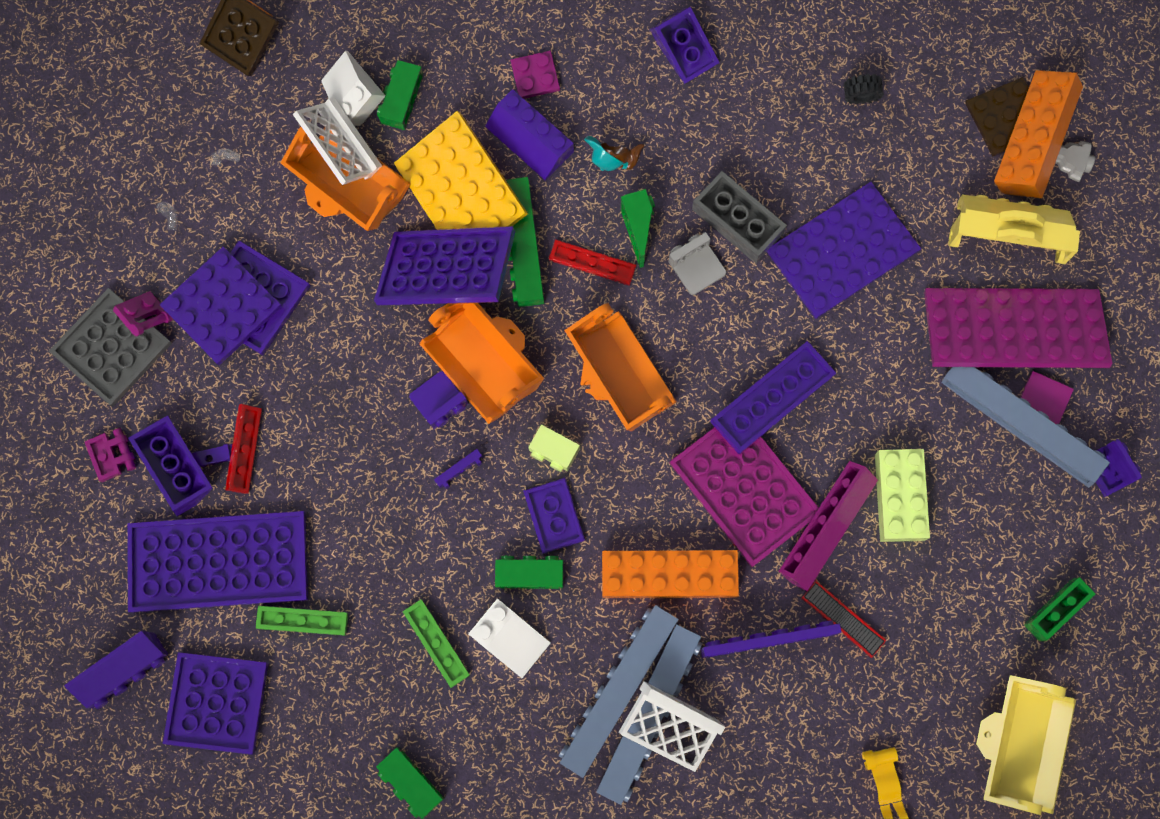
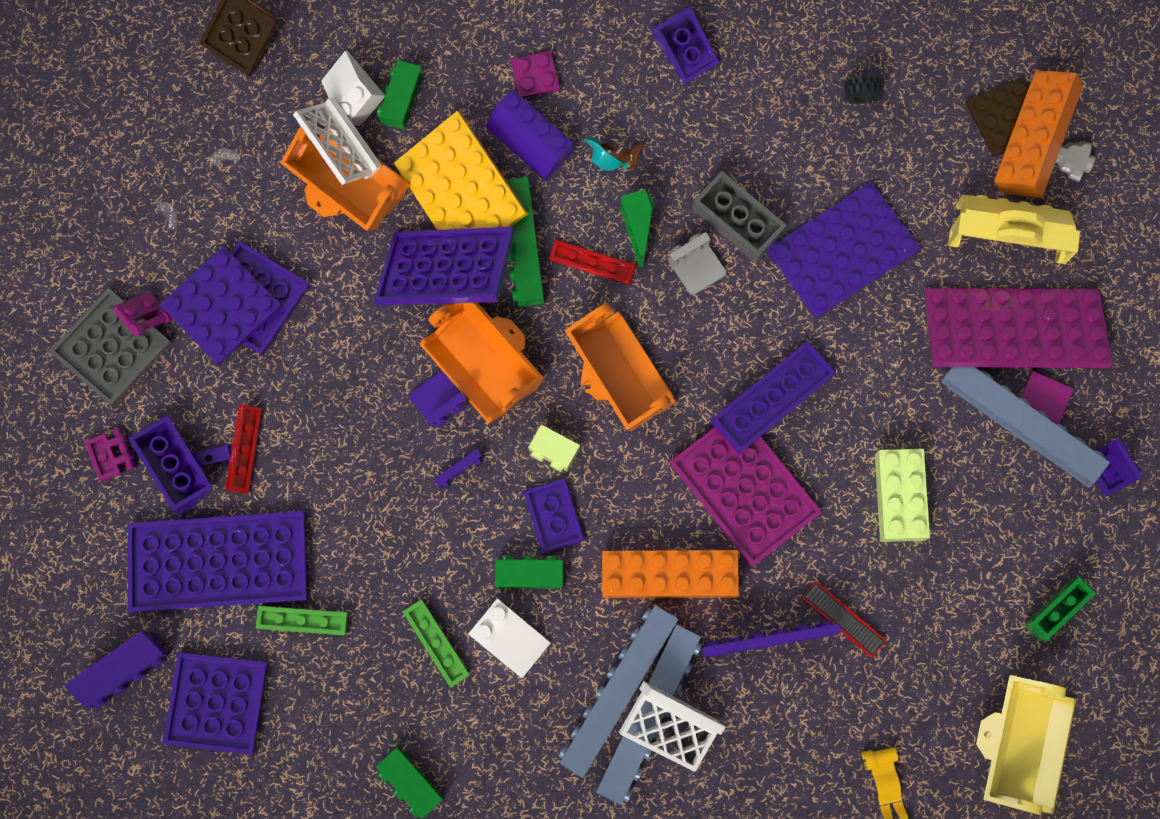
(828, 525): magenta brick -> none

